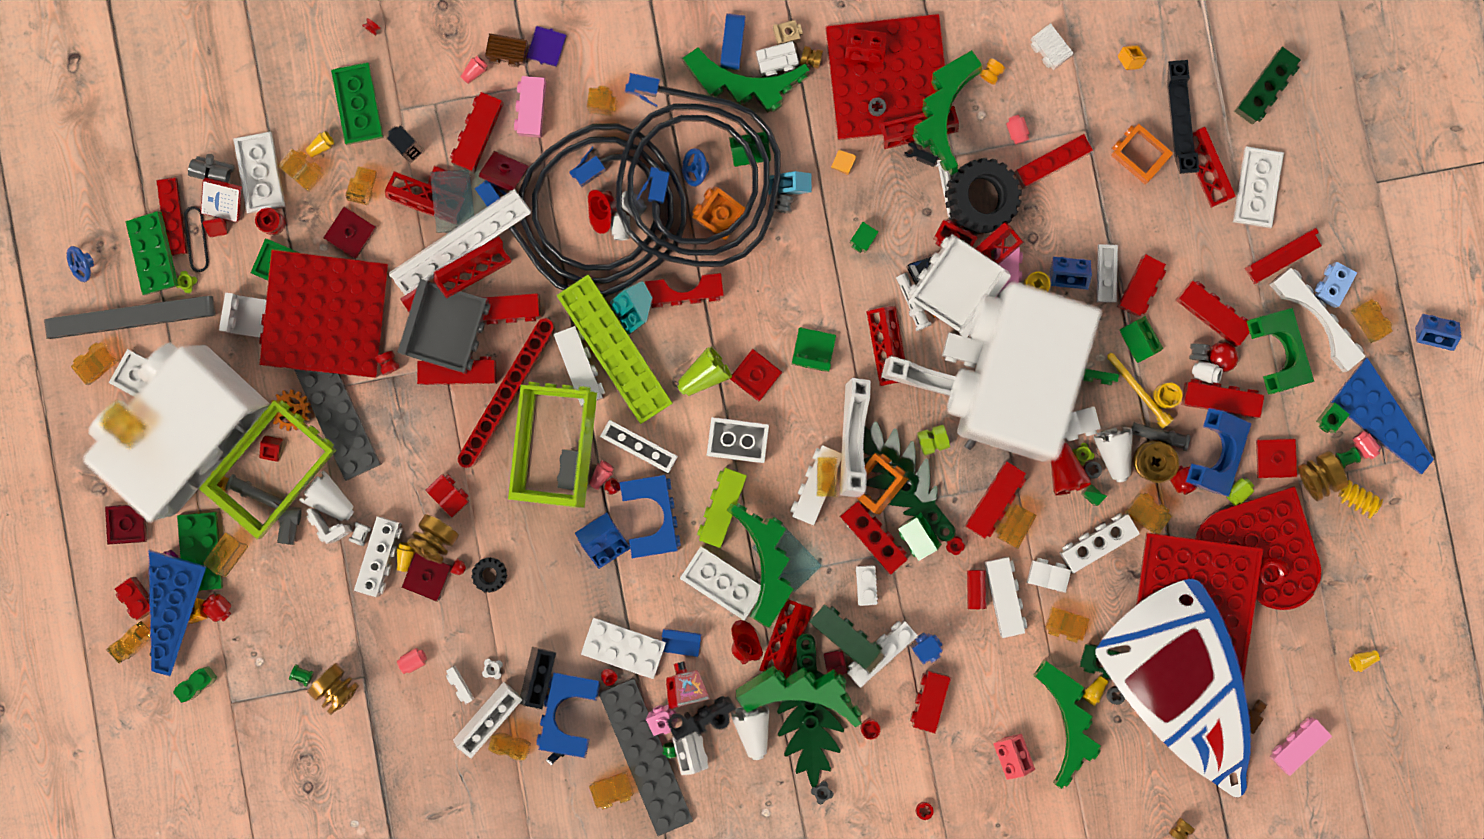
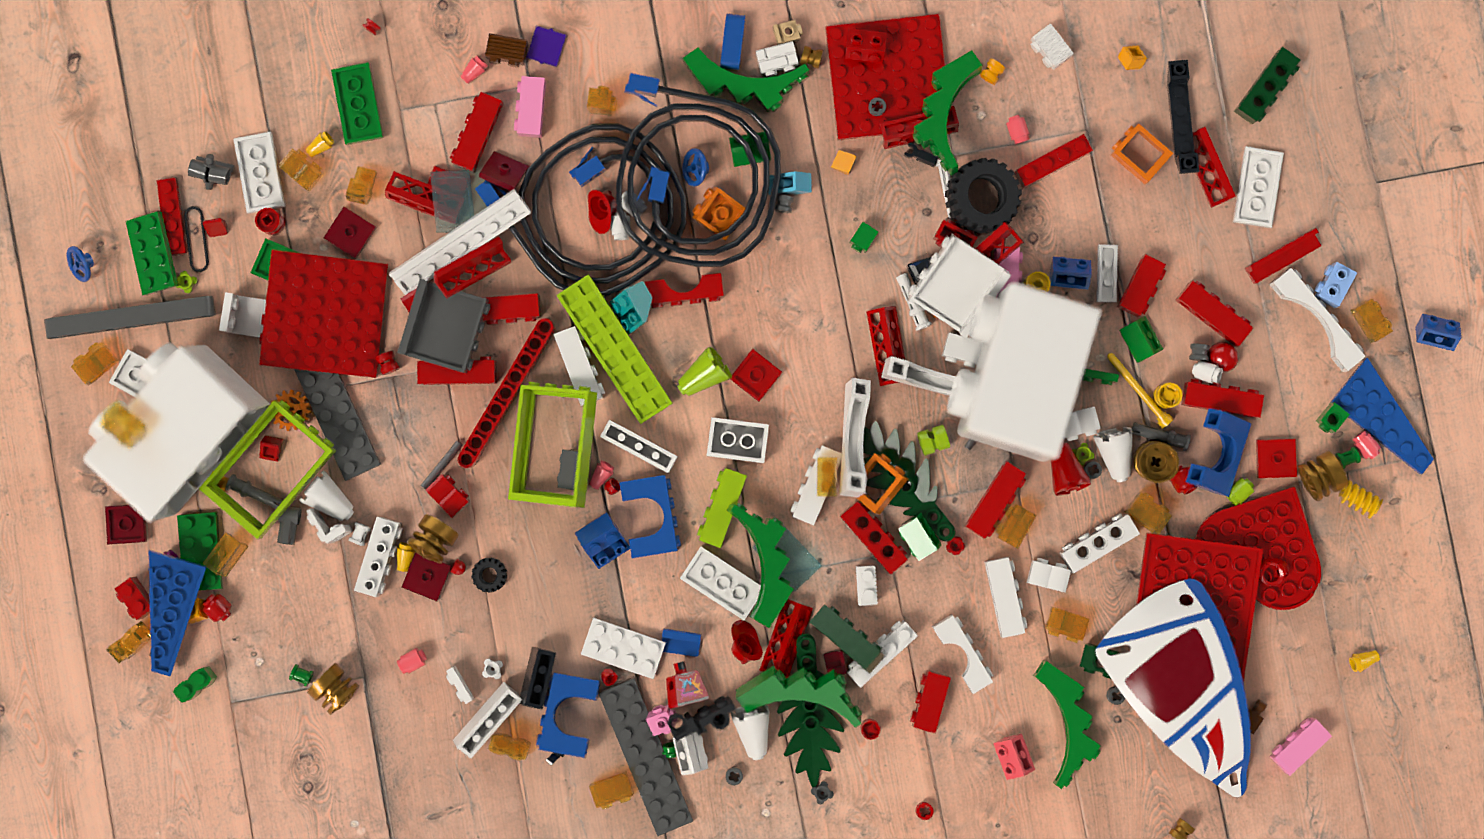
(221, 199): white tile -> none
(404, 143): black brick -> none
(441, 465): none -> flat silver bar
(736, 770): none -> dark grey bush
(813, 349): green bracket -> none
(927, 647): blue brick -> none
(975, 675): none -> white arch
(976, 589): red pin -> none
(1093, 495): green slope -> none
(1095, 691): yellow cone -> none
(1296, 367): green arch -> none

